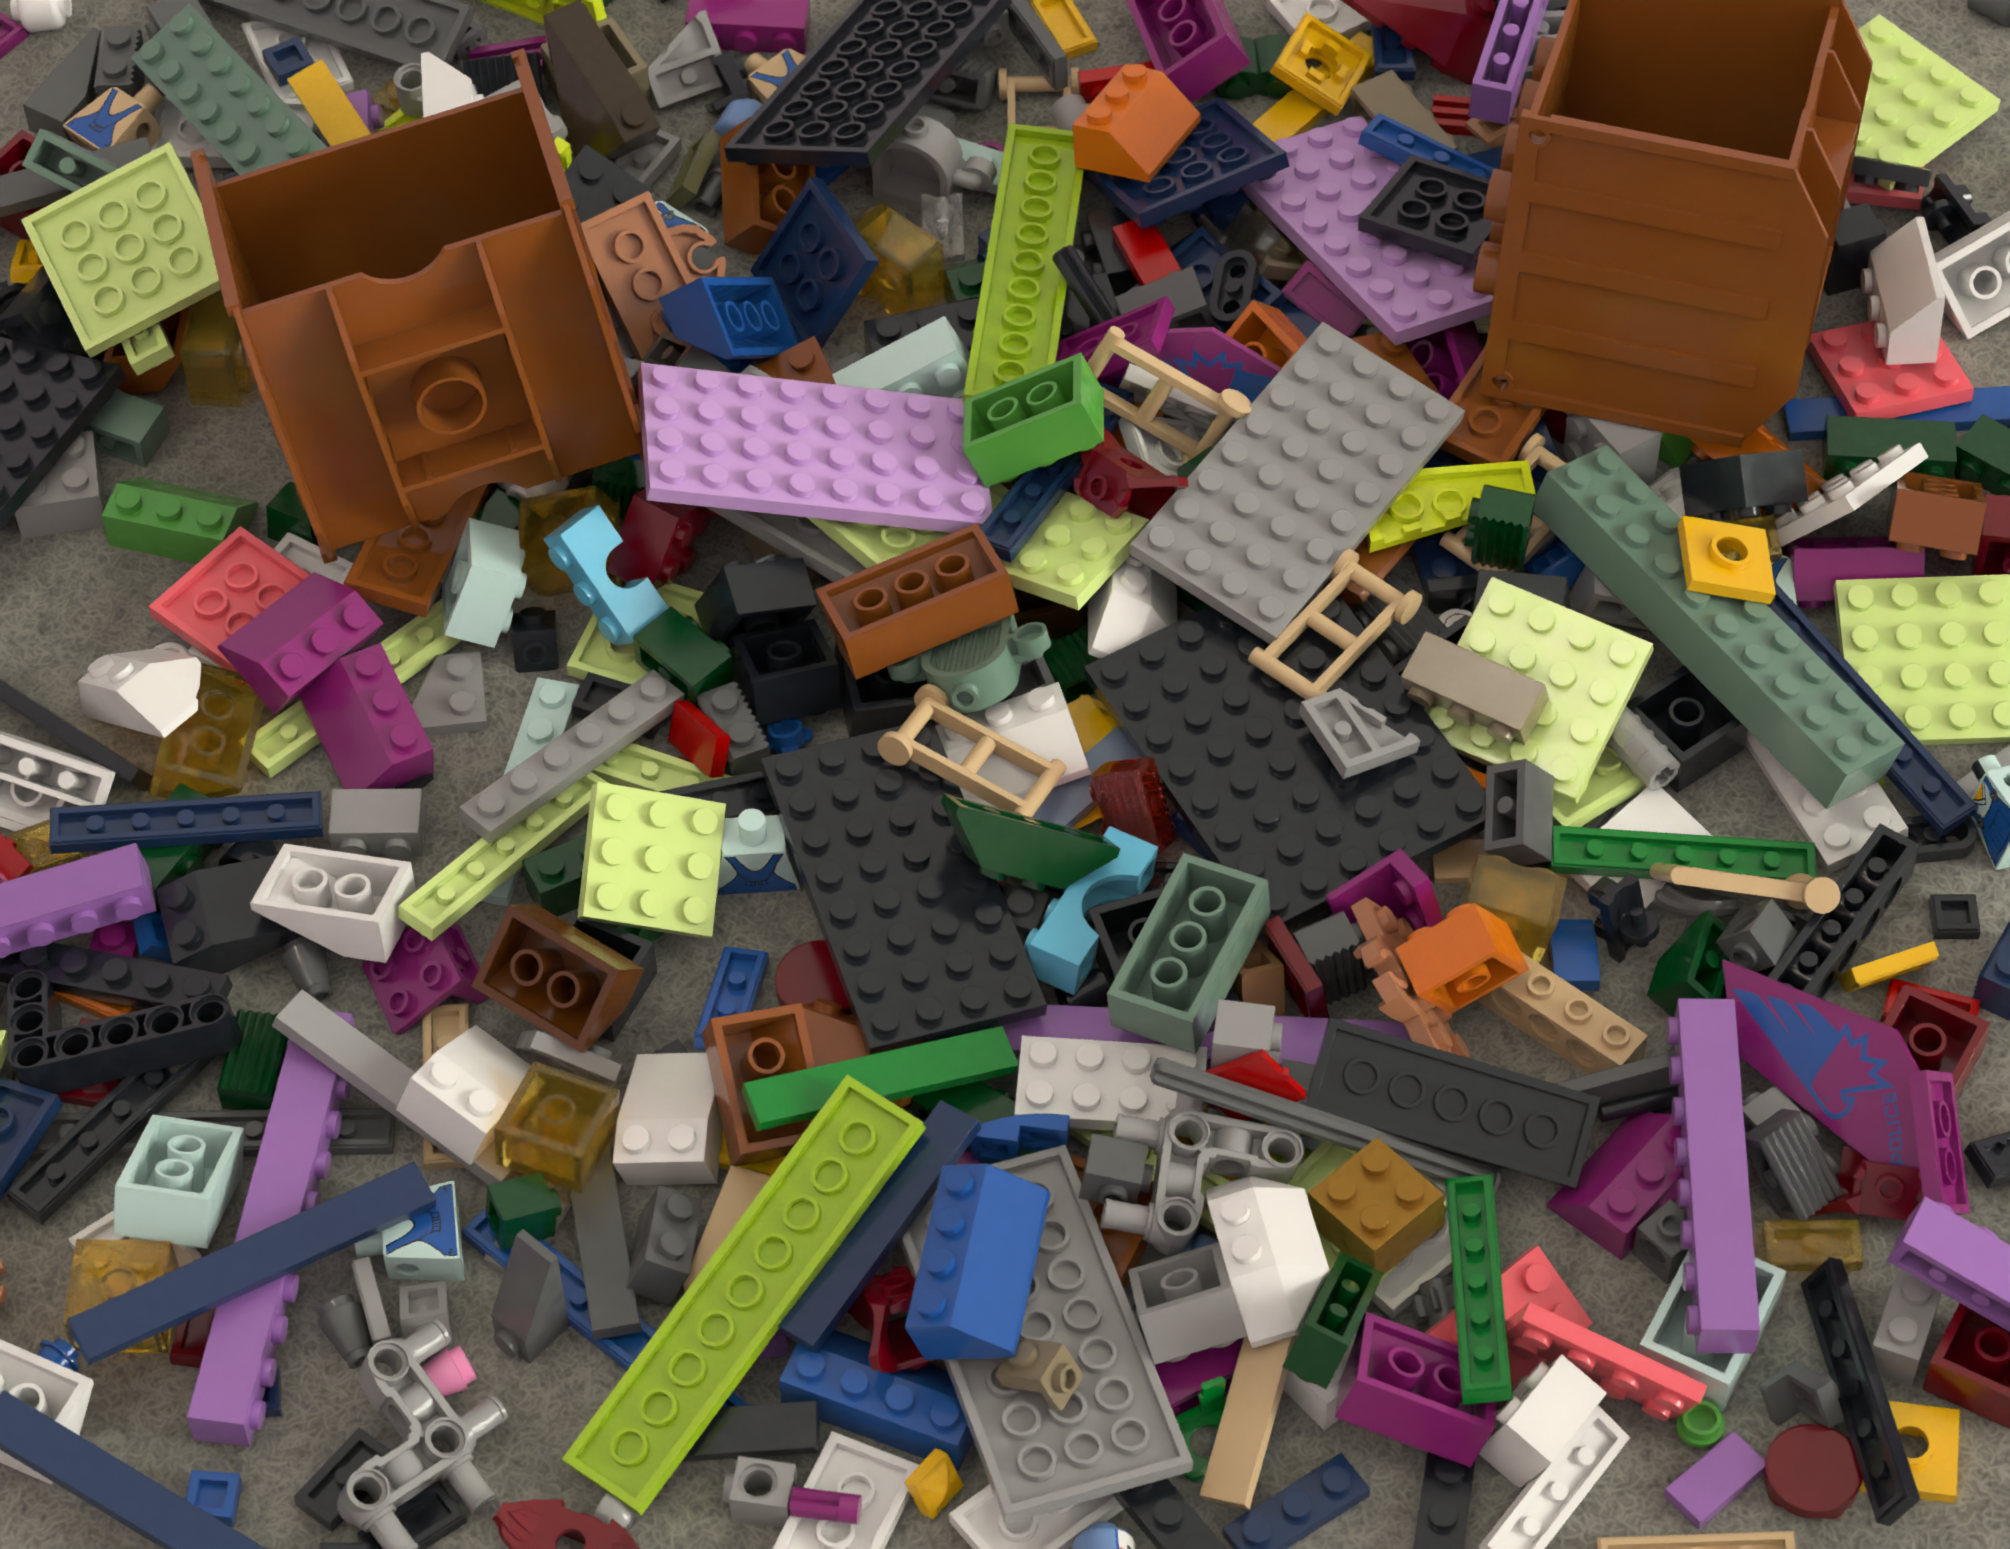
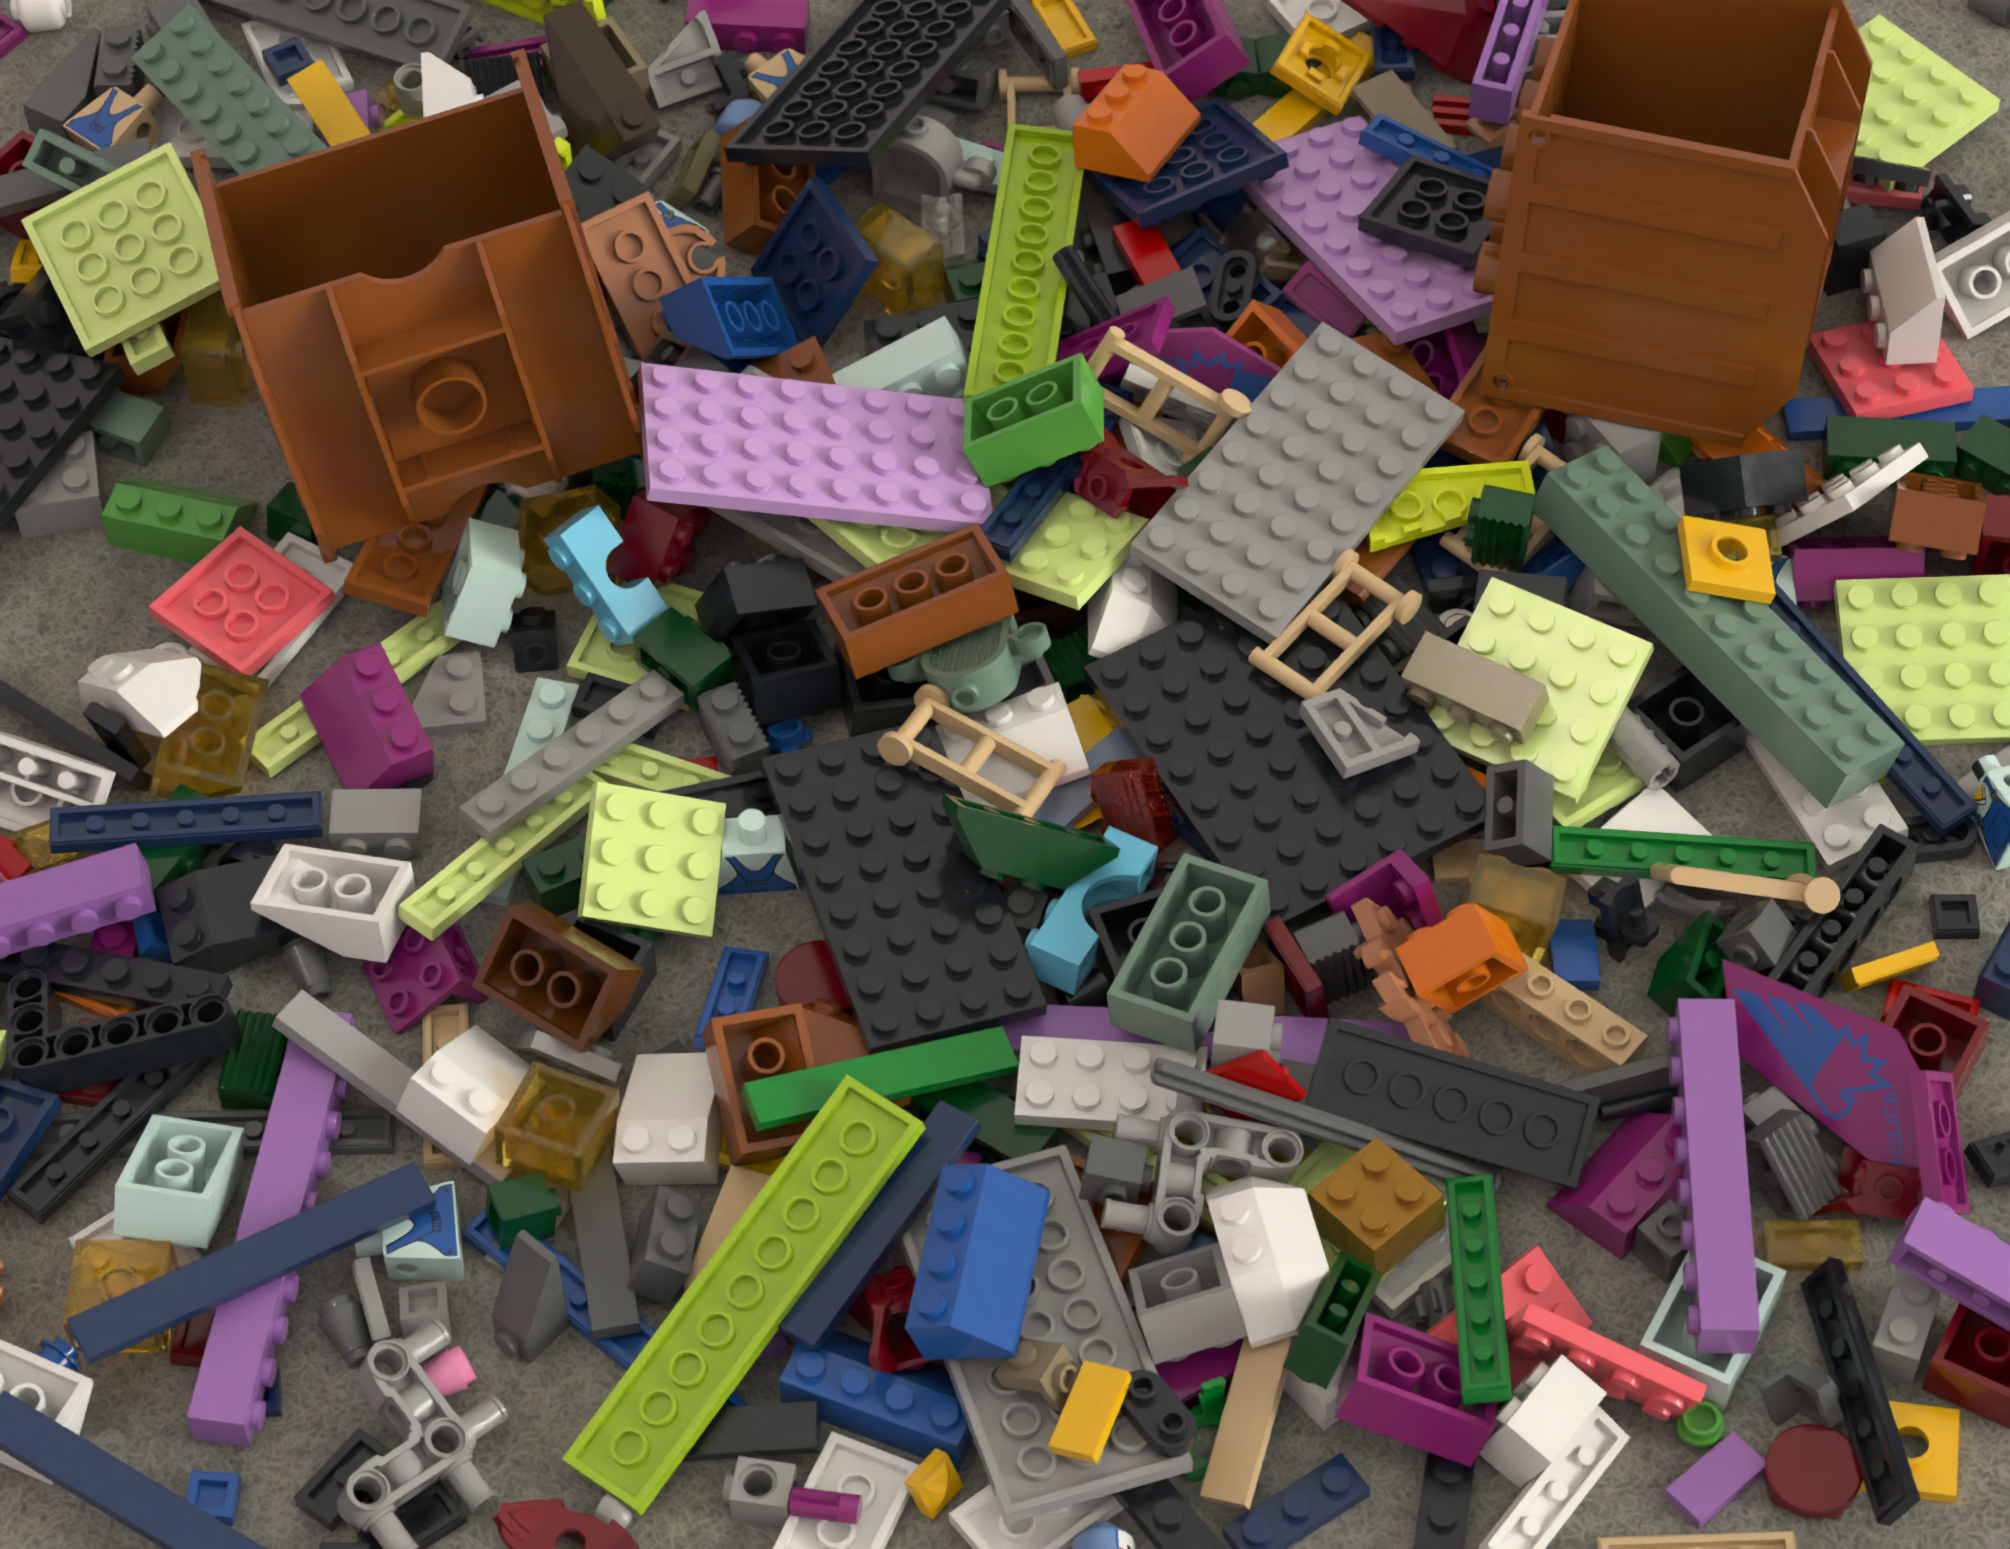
(117, 734): none -> black tile
(299, 638): magenta slope -> none
(699, 738): red tile -> none
(1006, 1136): blue slope -> none
(1090, 1412): none -> yellow tile
(1153, 1410): none -> black plate

